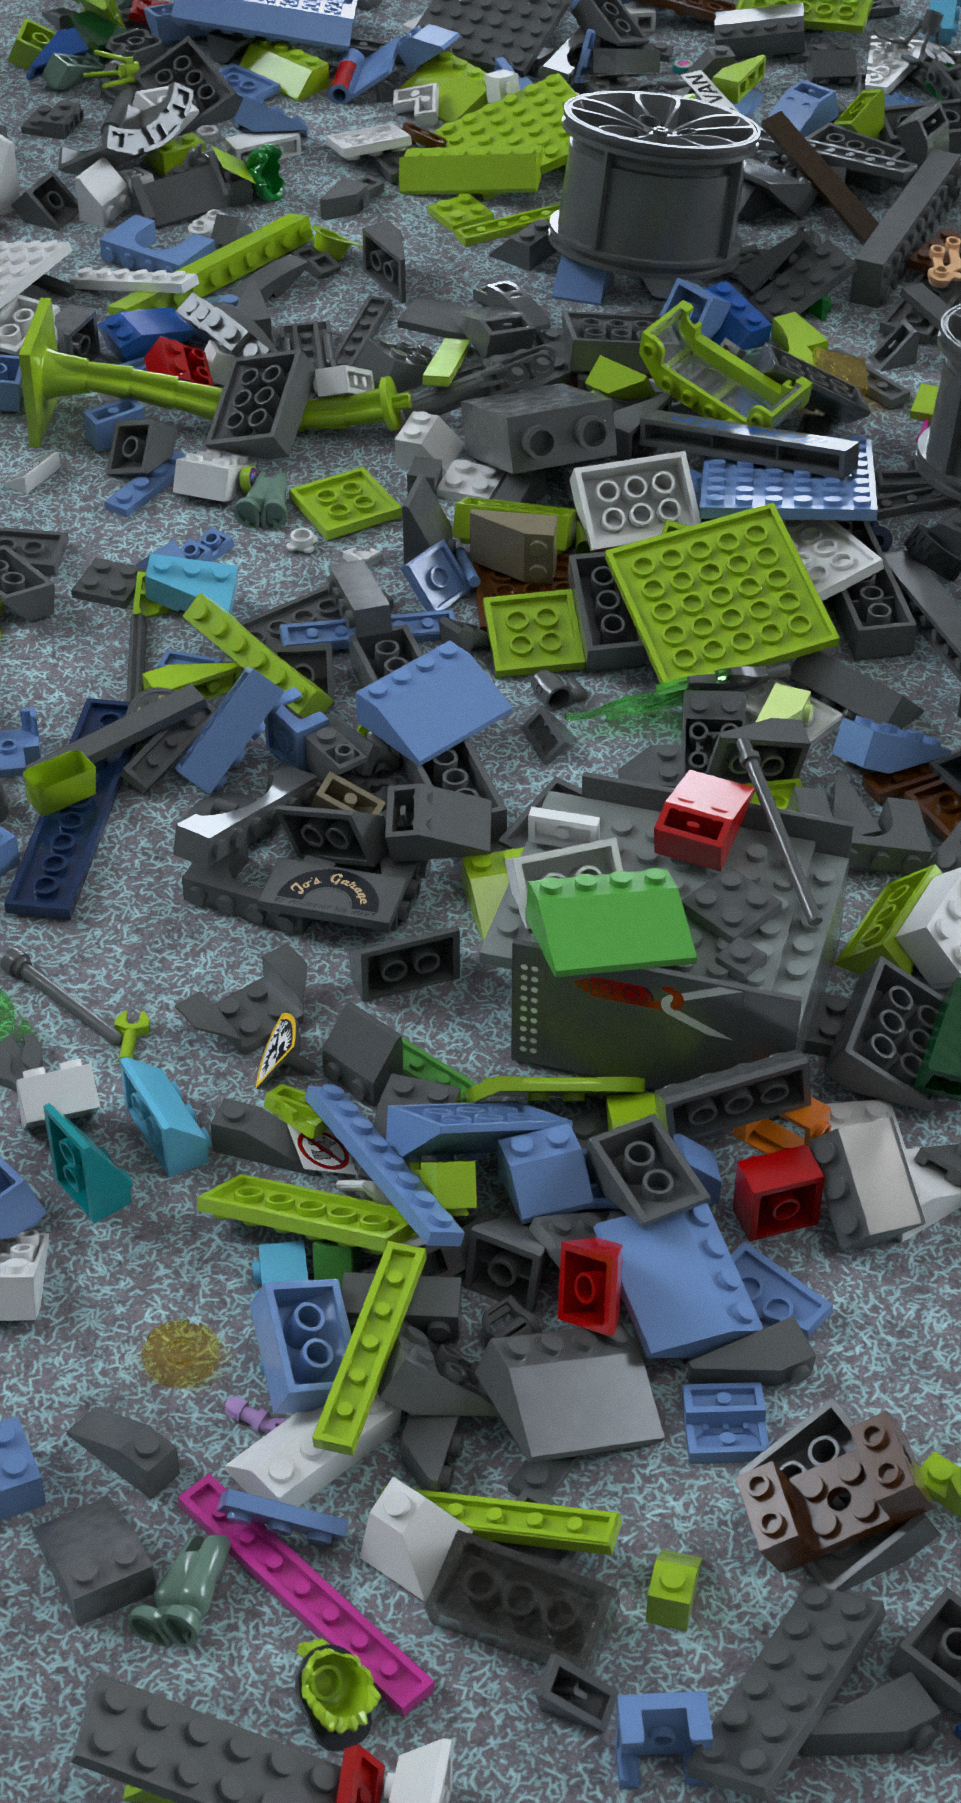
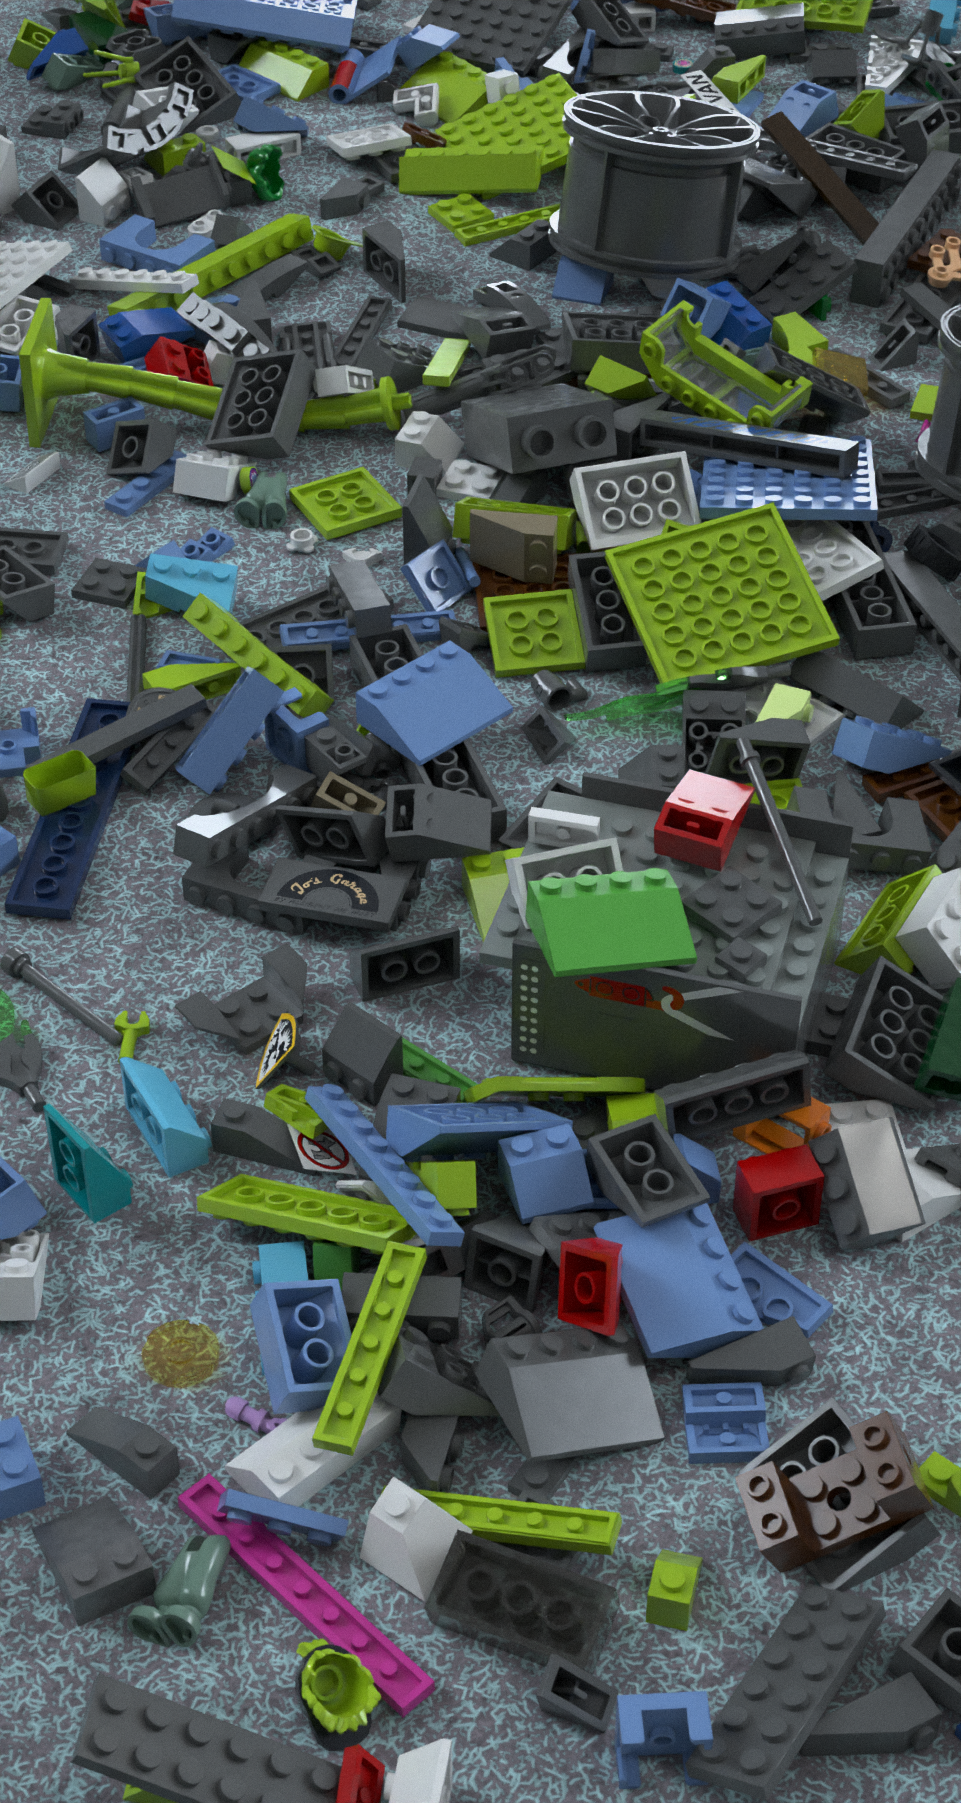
(68, 1090): white slope -> none

